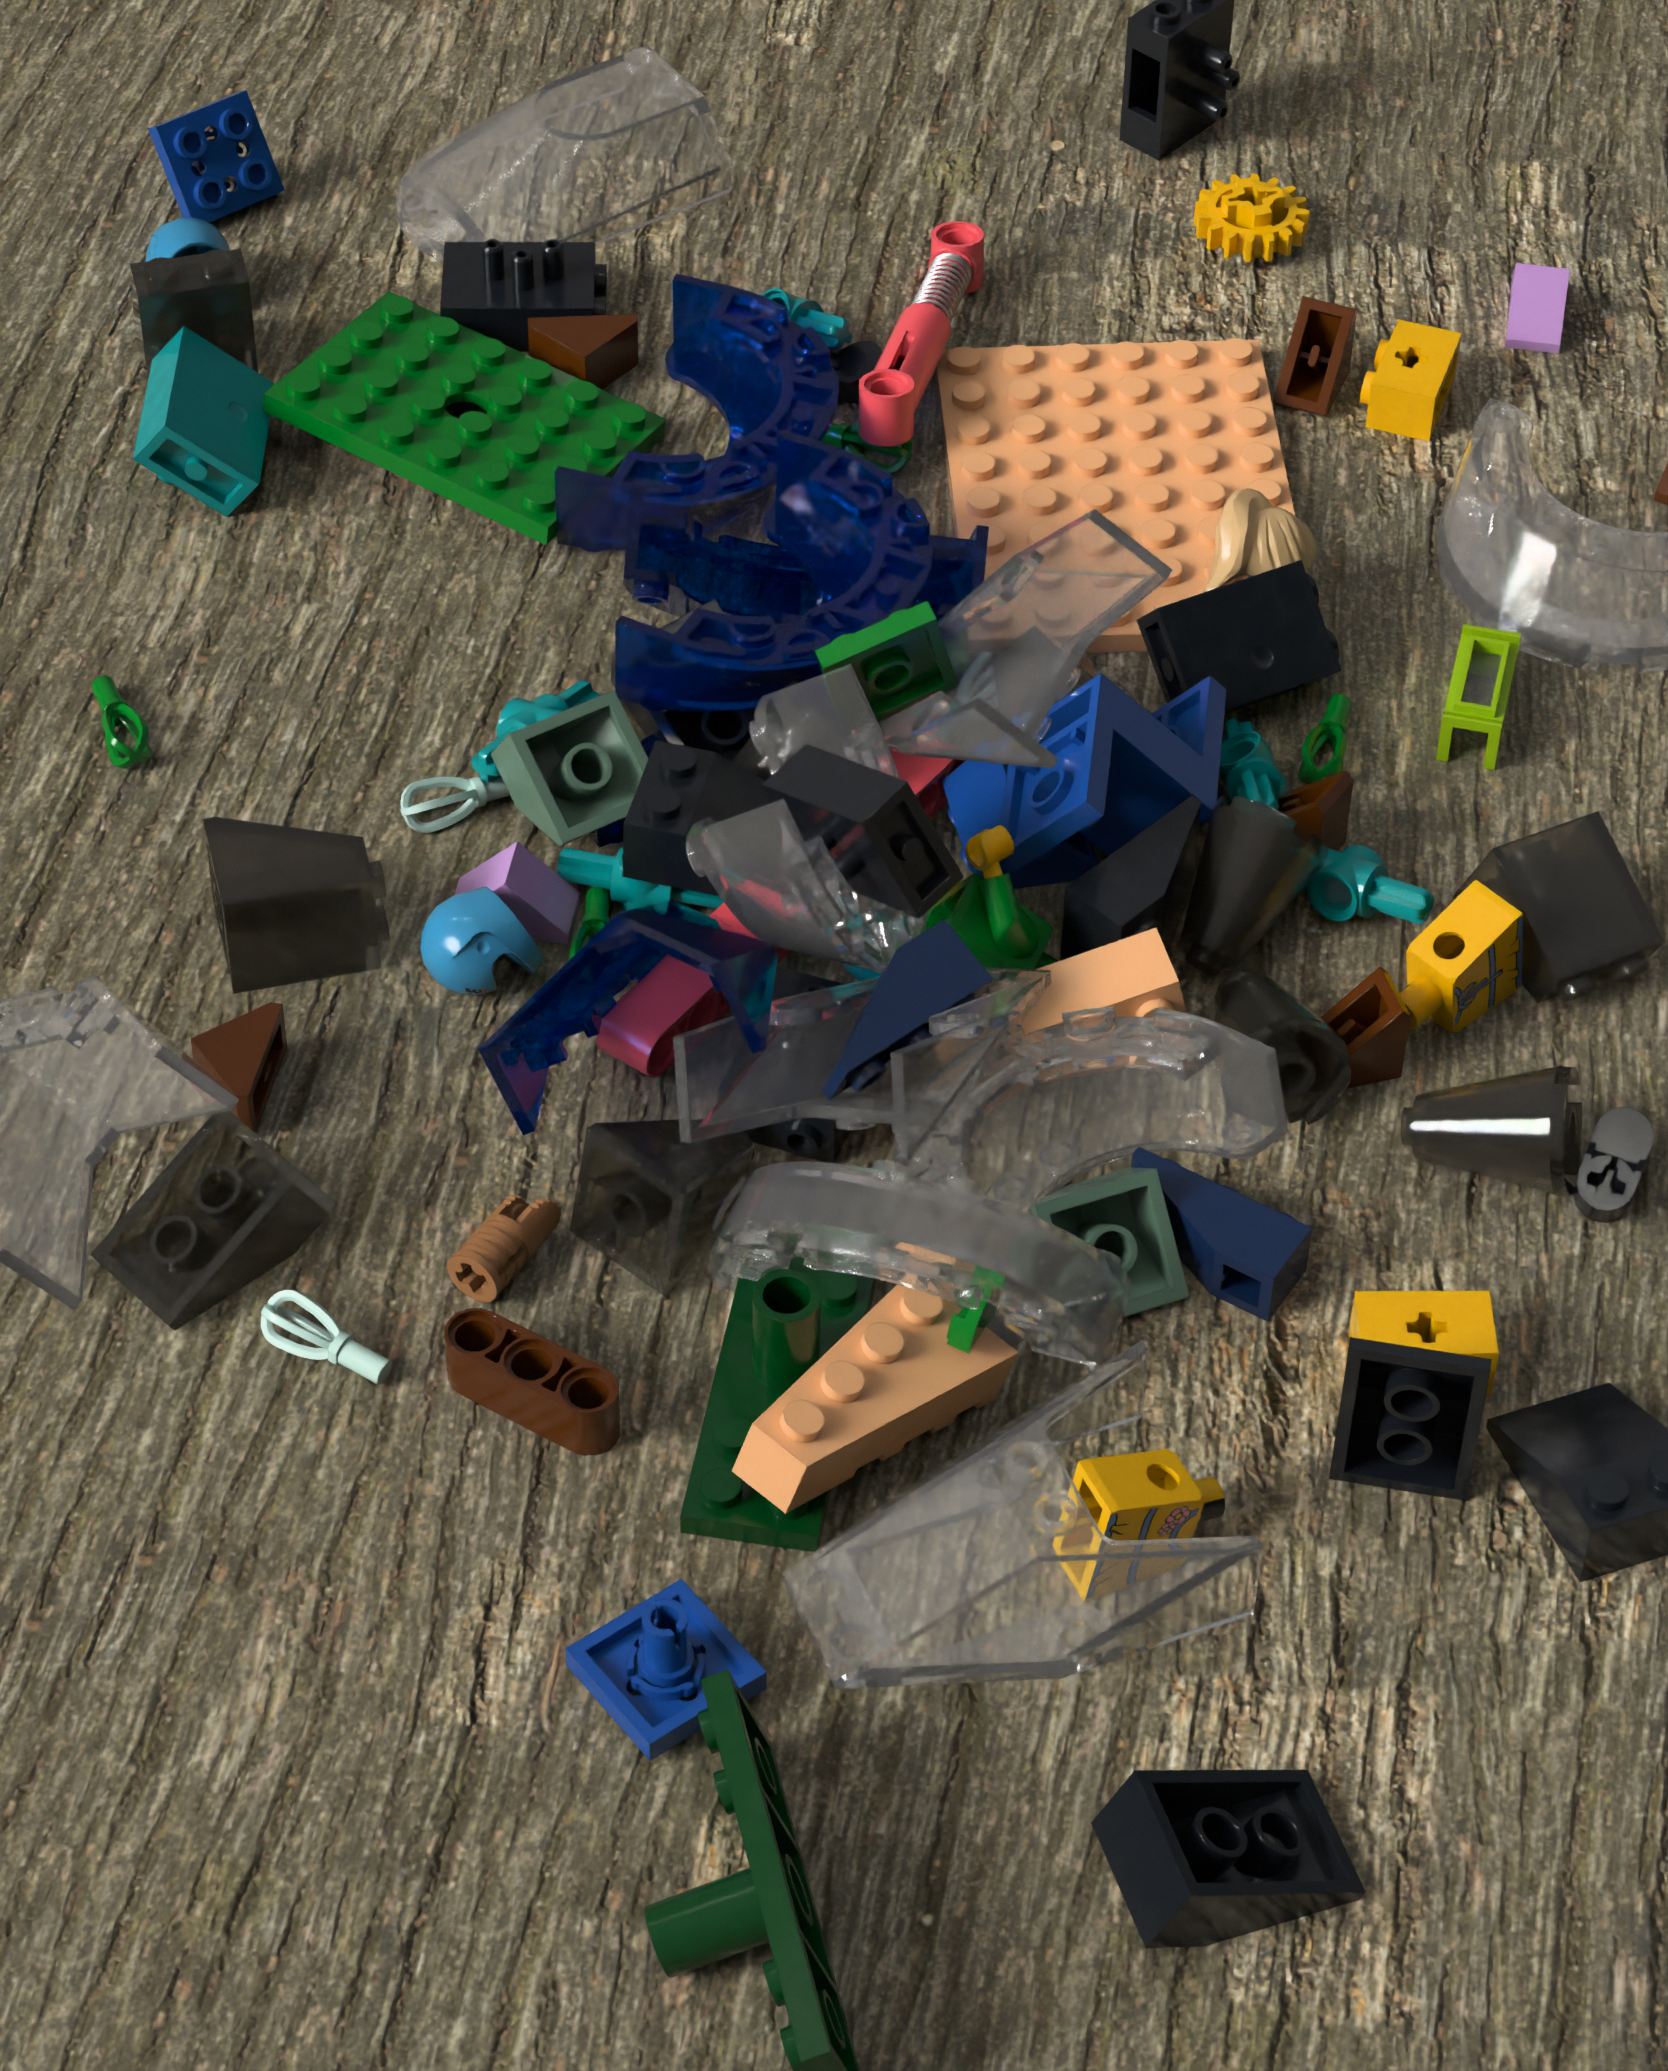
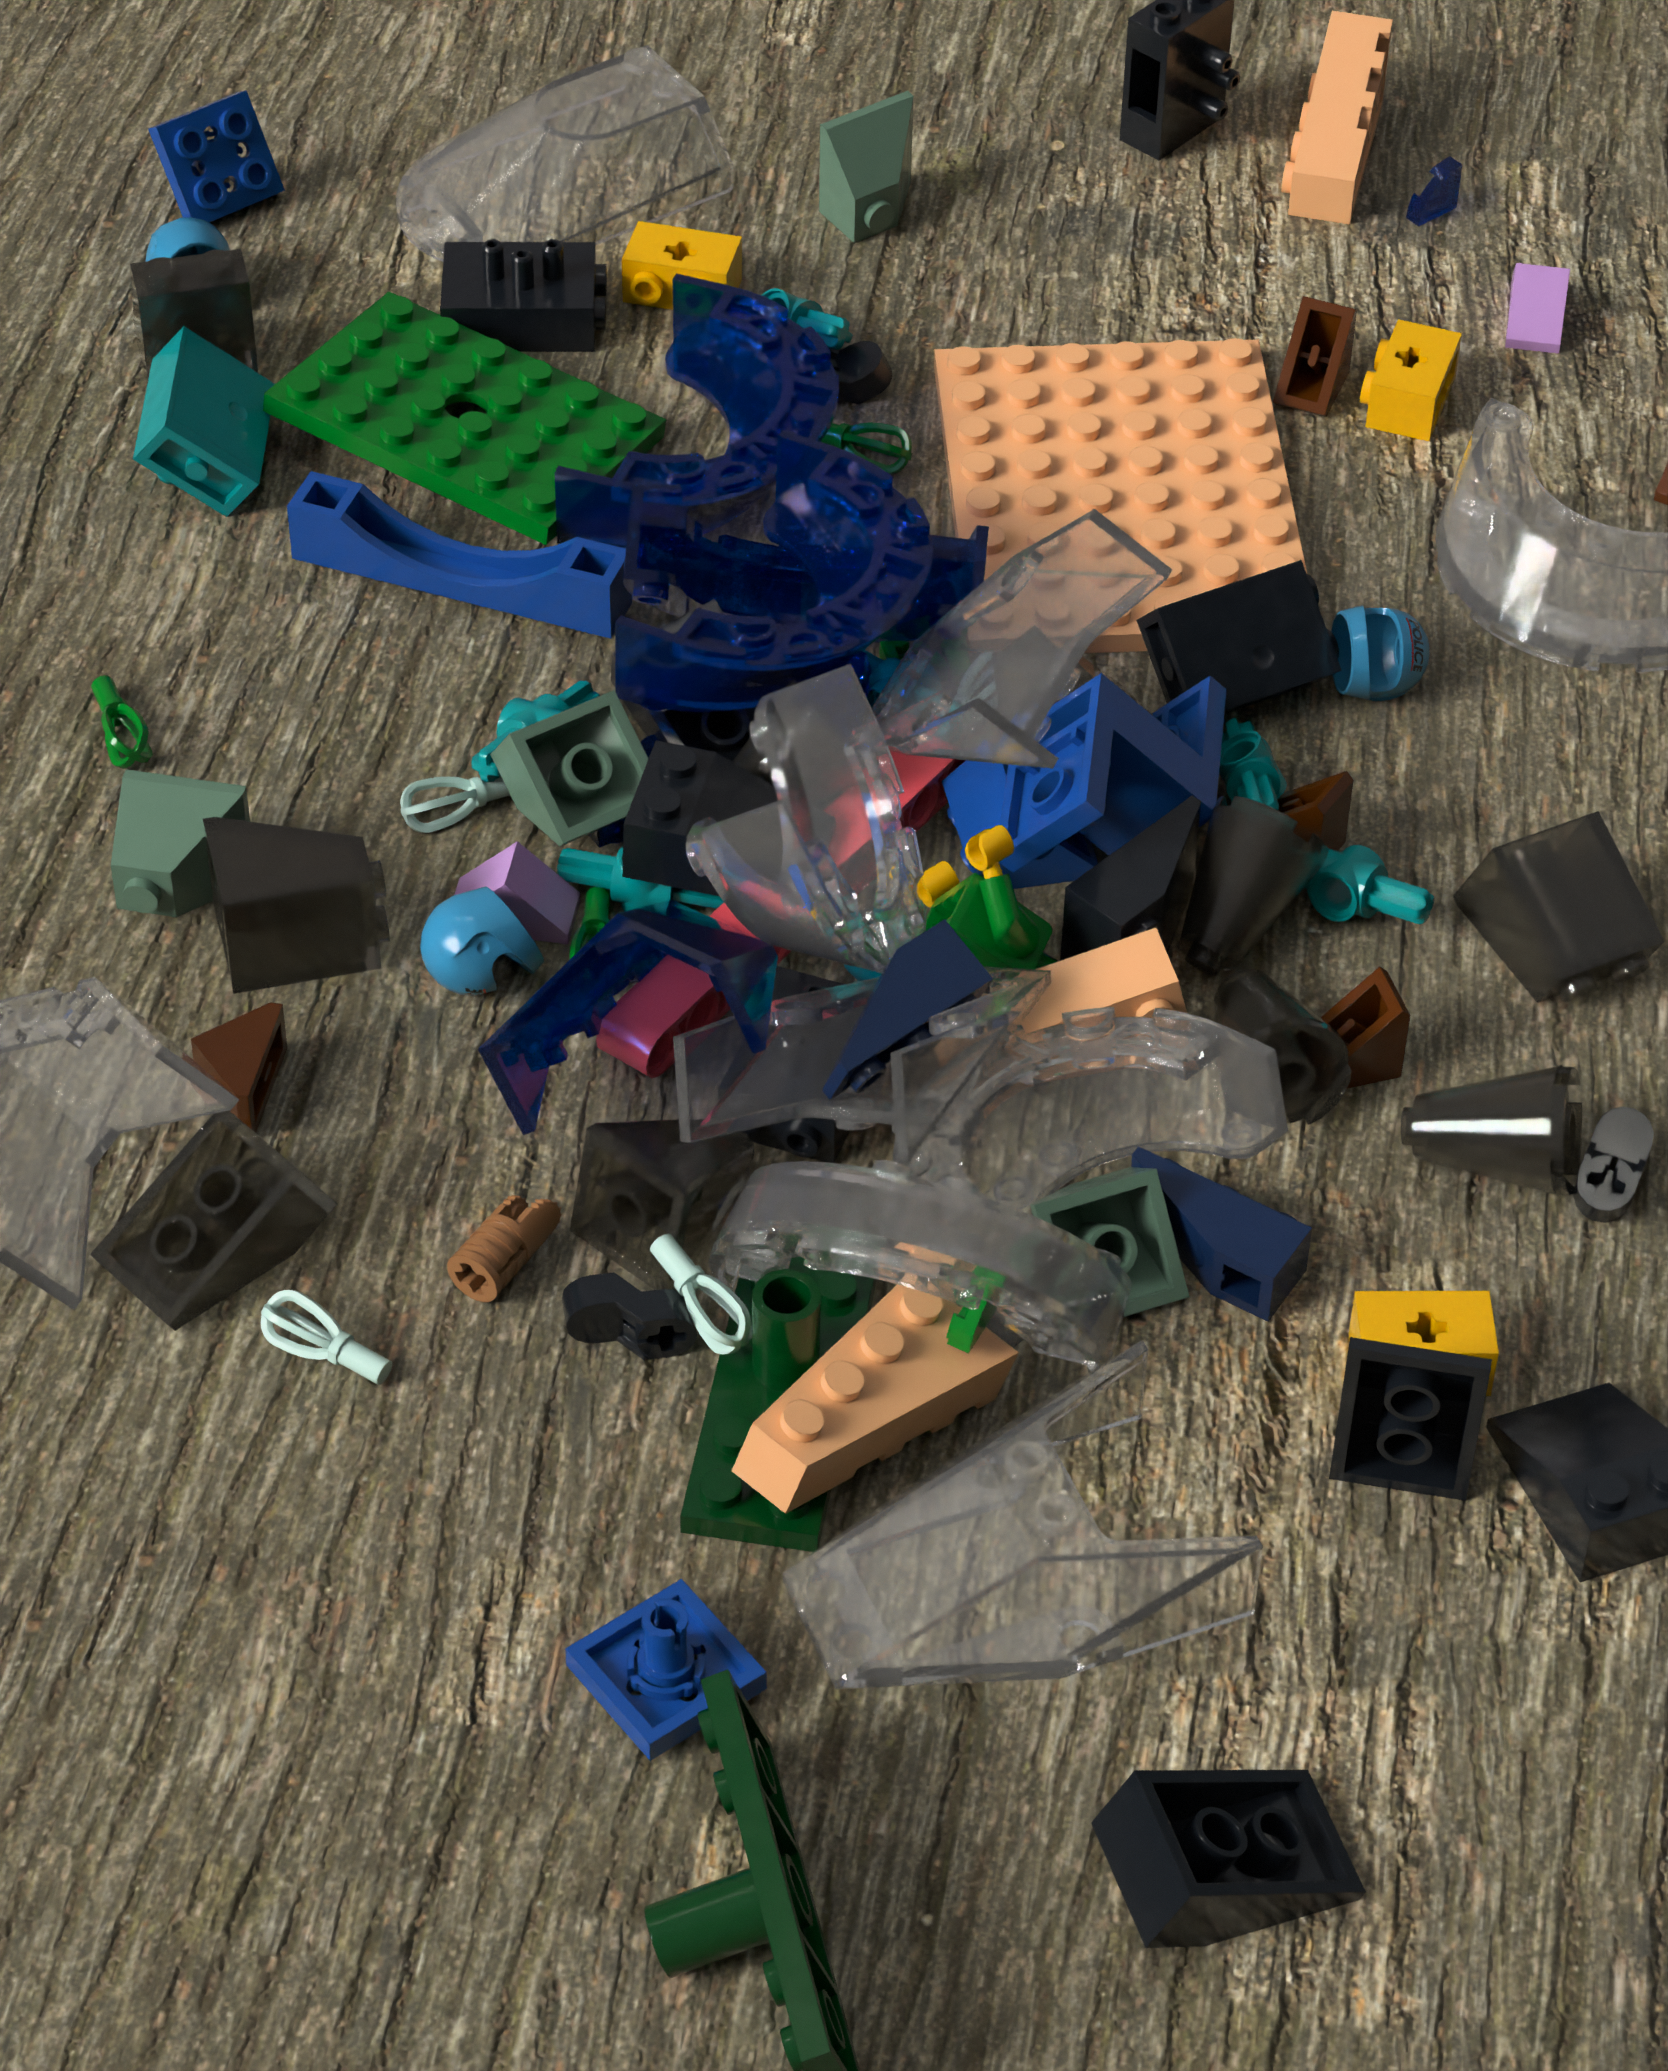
(161, 841): none -> sand green slope
(357, 533): none -> blue arch
(532, 1381): reddish brown beam -> none
(586, 346): reddish brown slope -> none
(611, 1309): none -> black piece
(663, 250): none -> yellow brick
(689, 1279): none -> light aqua piece
(867, 167): none -> sand green slope
(869, 828): black piece -> none
(895, 660): green plate -> none
(920, 336): coral piece -> none
(1146, 1495): yellow torso -> none
(1251, 217): yellow gear -> none
(1257, 538): tan hair -> none
(1330, 730): green piece -> none
(1339, 119): none -> light nougat wedge
(1379, 652): none -> dark azure helmet
(1439, 194): none -> clear blue tile
(1464, 960): yellow torso -> none
(1480, 688): lime window -> none

